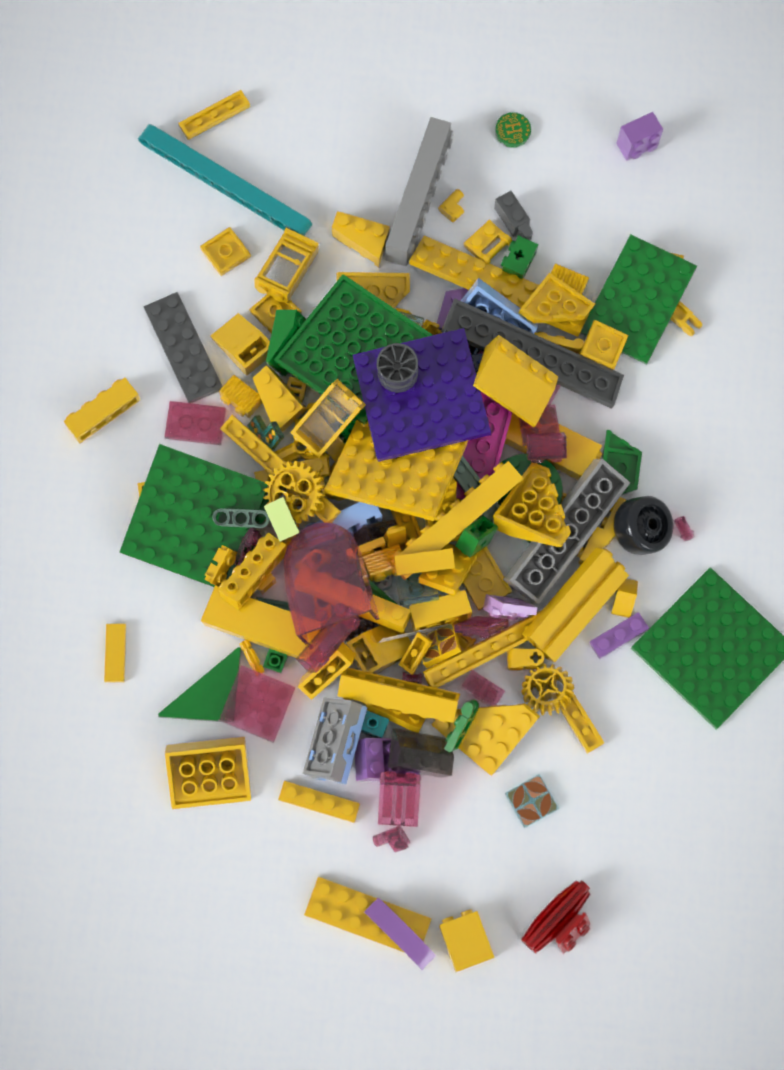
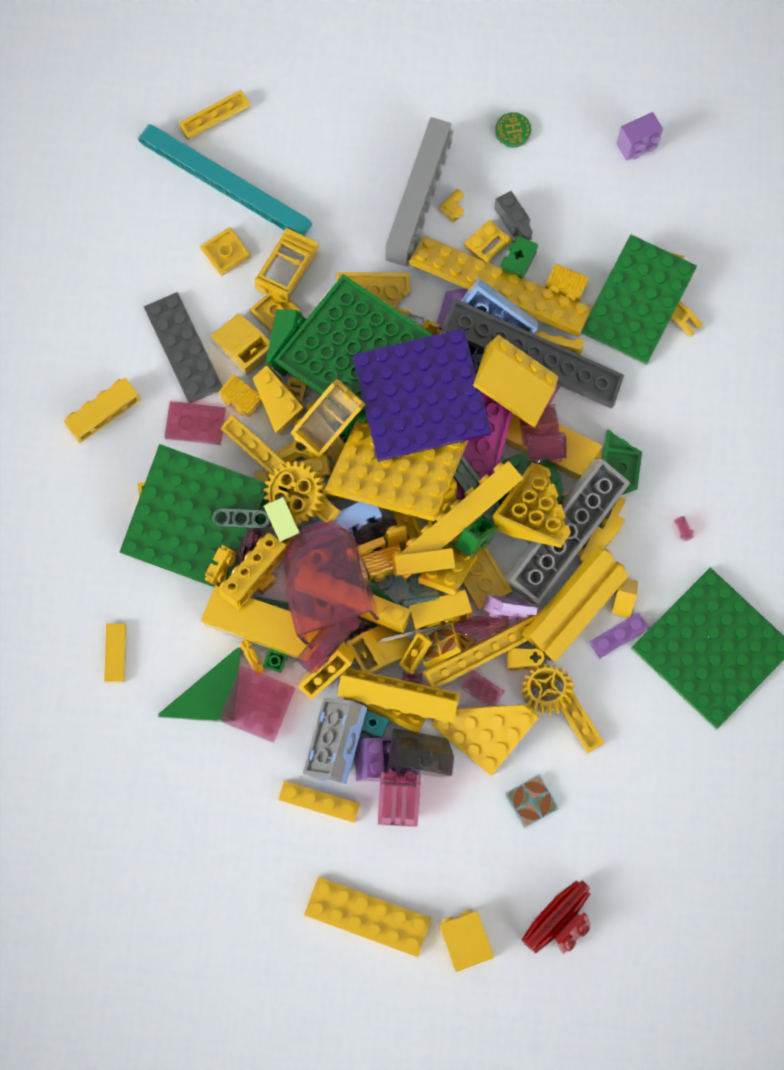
(208, 772): yellow slope -> none
(269, 435): clear green tile -> none
(362, 235): yellow wedge -> none
(395, 837): clear pink piece -> none
(397, 367): dark grey wheel -> none
(400, 933): medium lavender slope -> none
(462, 725): green hinge -> none
(555, 303): yellow plate -> none
(603, 344): yellow tile -> none
(643, 525): black wheel -> none

